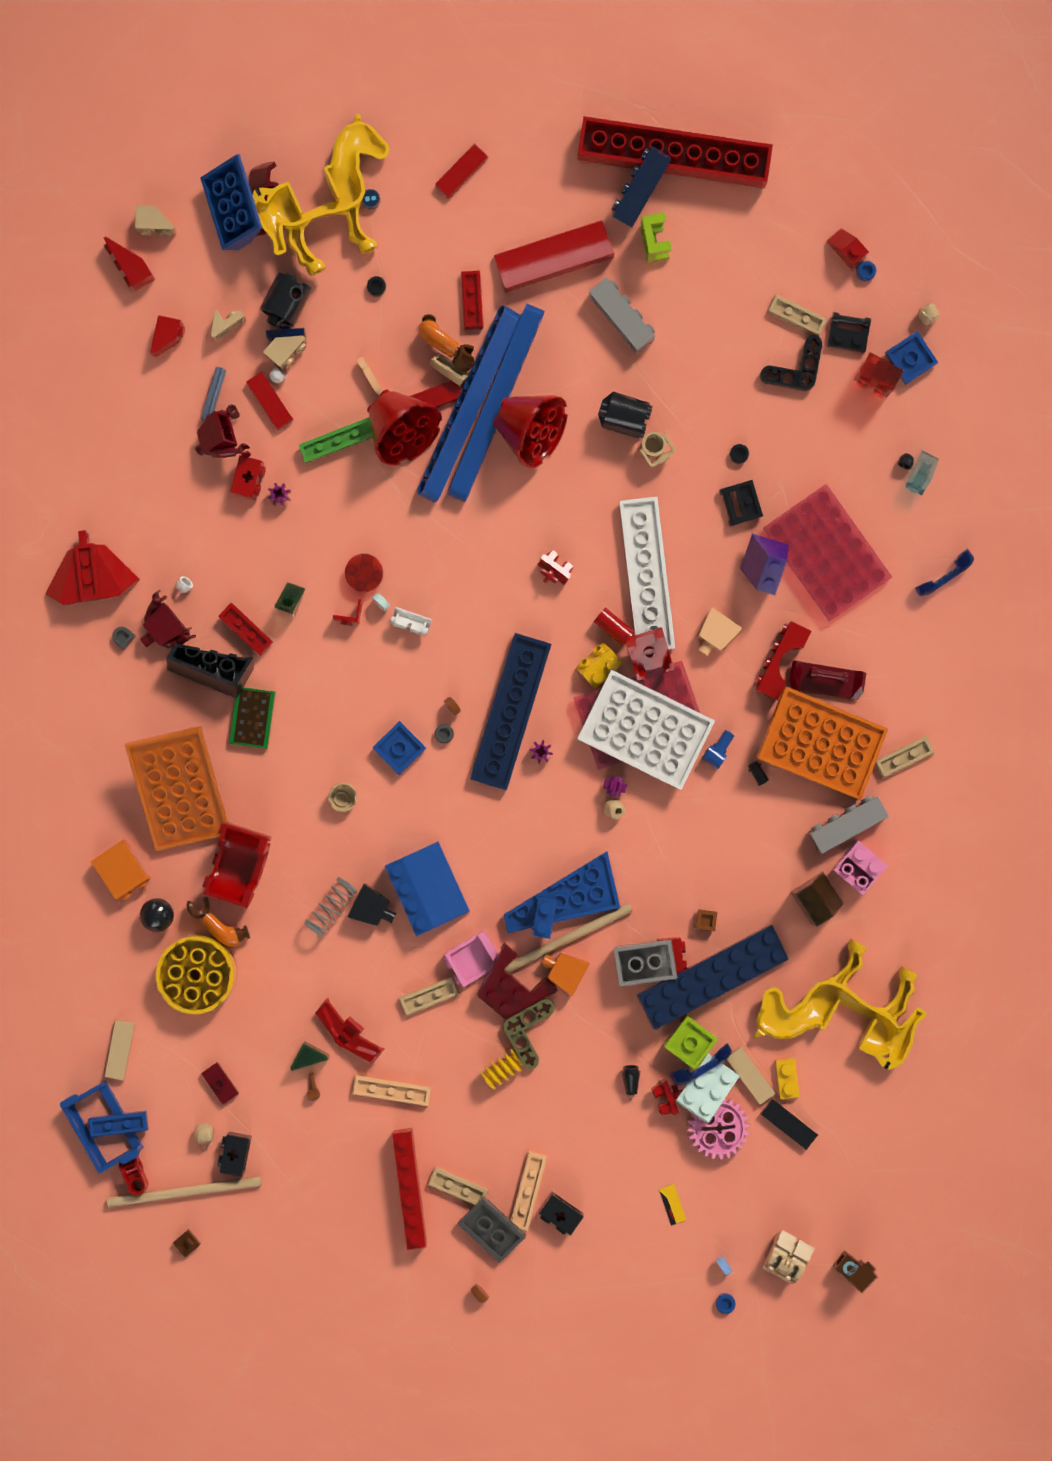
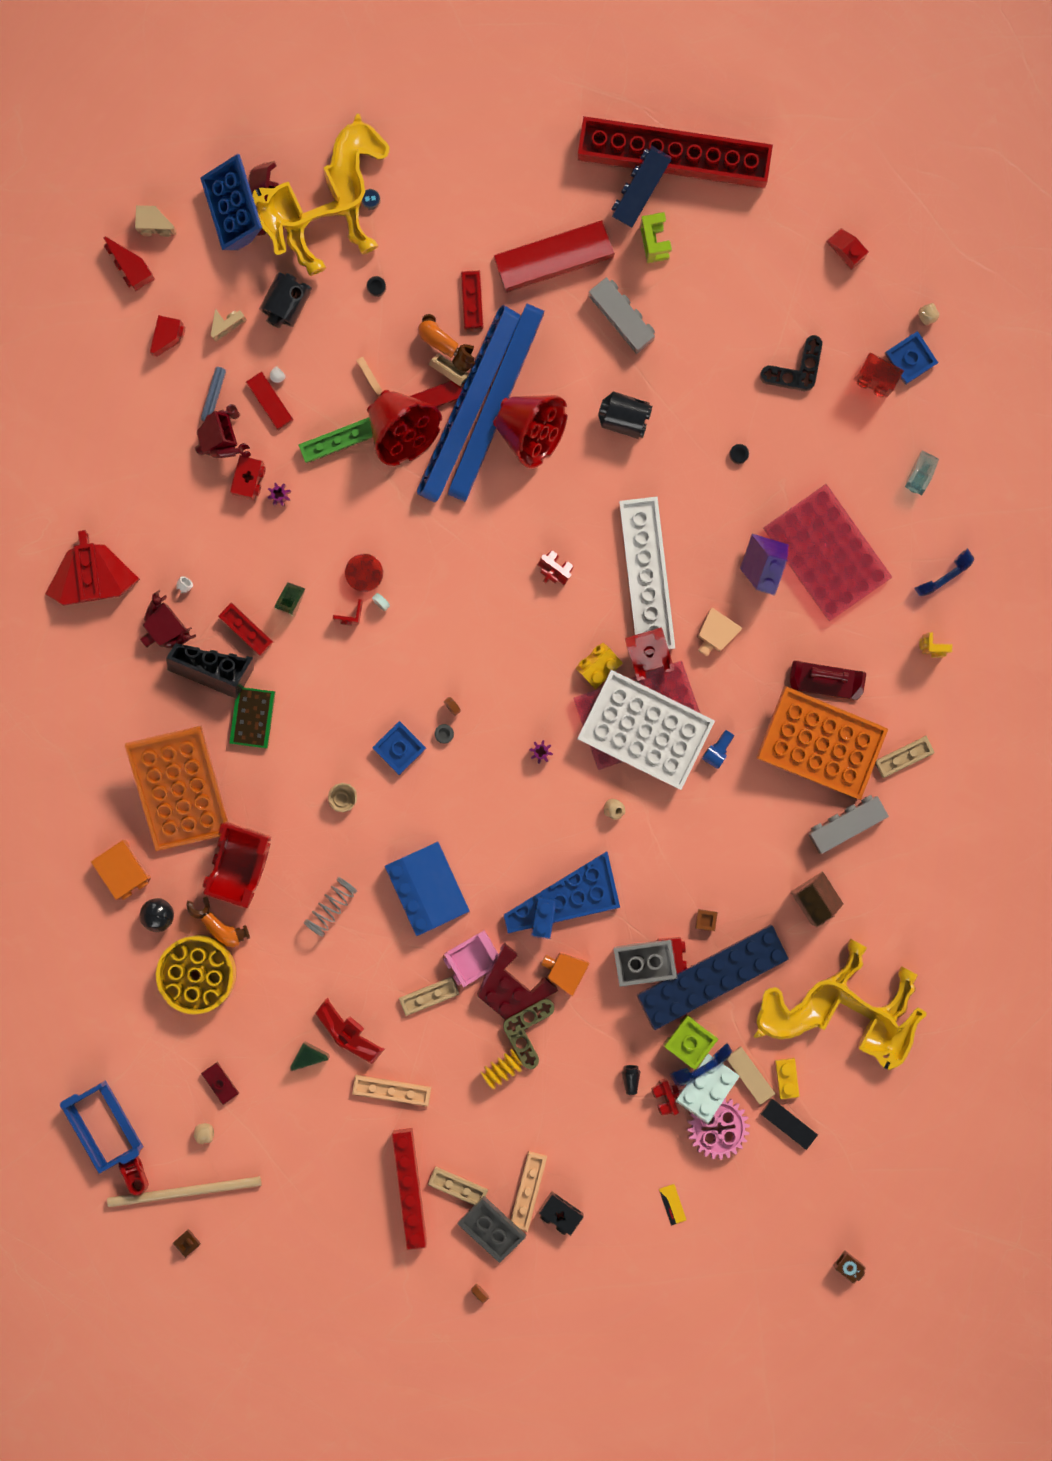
(118, 1124): blue tile -> none
(119, 1049): tan tile -> none
(123, 636): dark grey tile -> none
(241, 1145): black brick -> none
(284, 349): tan slope -> none
(285, 331): clear blue plate -> none
(314, 1093): dark orange hand -> none
(371, 907): black torso -> none
(416, 623): white hinge -> none
(461, 171): red tile -> none
(510, 711): dark blue plate -> none
(569, 937): tan piece -> none
(613, 626): red pin -> none
(615, 786): magenta gear -> none
(653, 448): tan piece -> none
(724, 1265): light blue tile -> none
(725, 1303): blue tile -> none
(747, 502): black plate -> none
(757, 772): black pin -> none
(788, 1258): tan hips -> none
(793, 637): red arch -> none
(797, 315): tan tile -> none
(846, 338): black plate -> none
(860, 867): bright pink slope -> none
(861, 1275): reddish brown brick -> none
(866, 271): blue tile -> none
(906, 461): black hinge -> none
(936, 650): none -> yellow bracket

